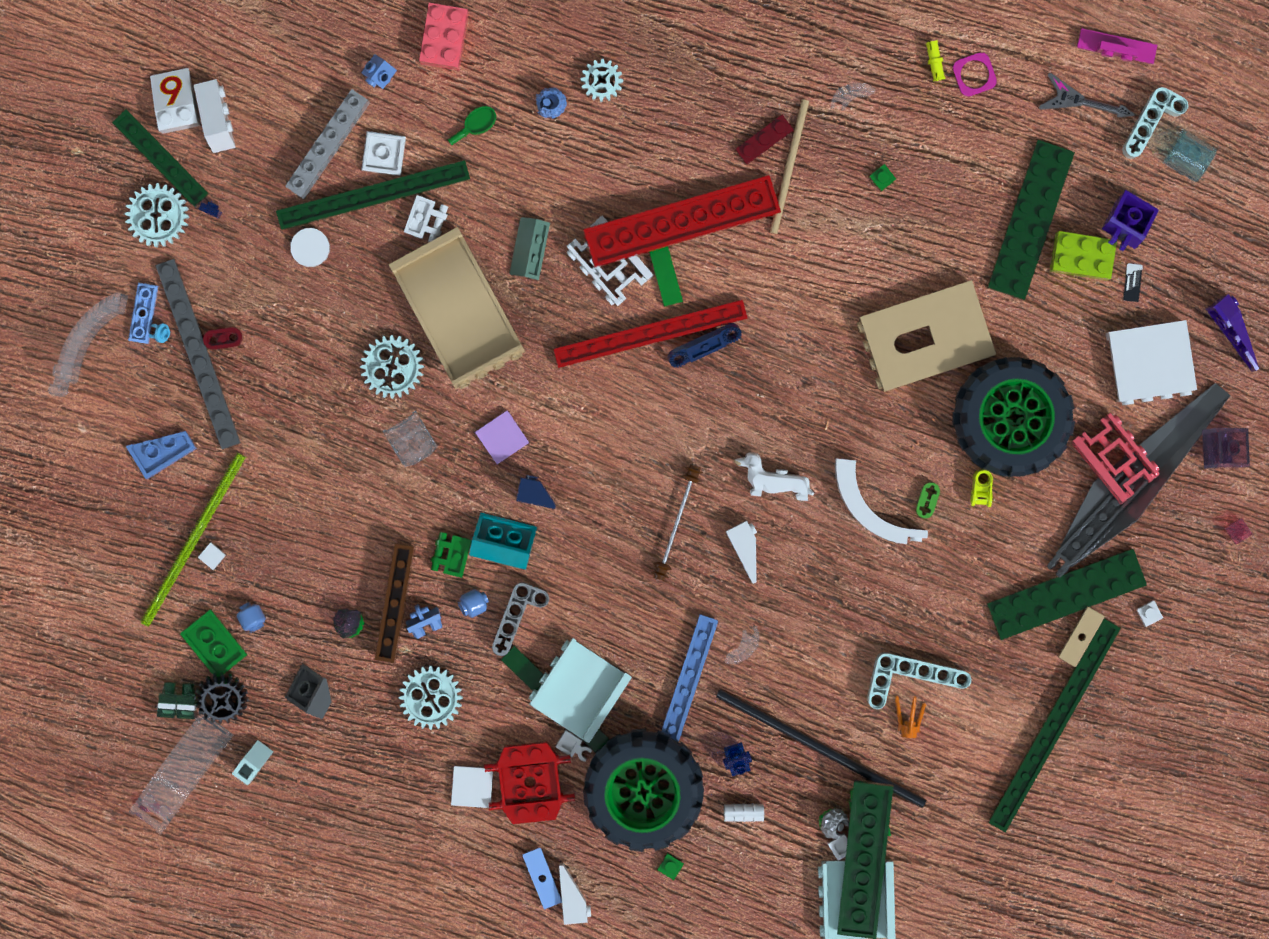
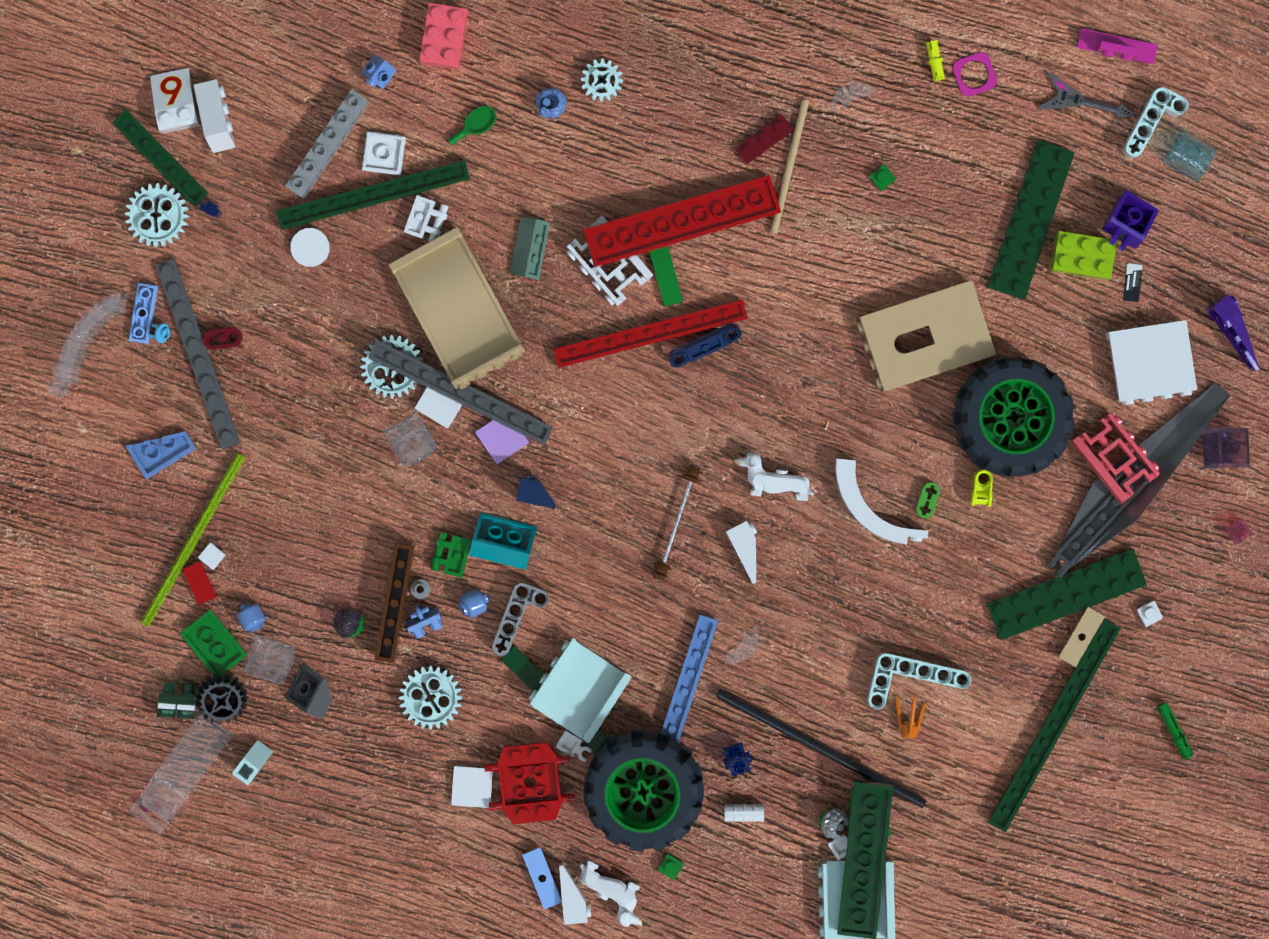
(199, 583): none -> red tile
(269, 659): none -> clear slope
(415, 593): none -> light grey plate
(438, 407): none -> white tile
(468, 396): none -> dark grey plate
(615, 890): none -> white animal
(1173, 727): none -> green pin

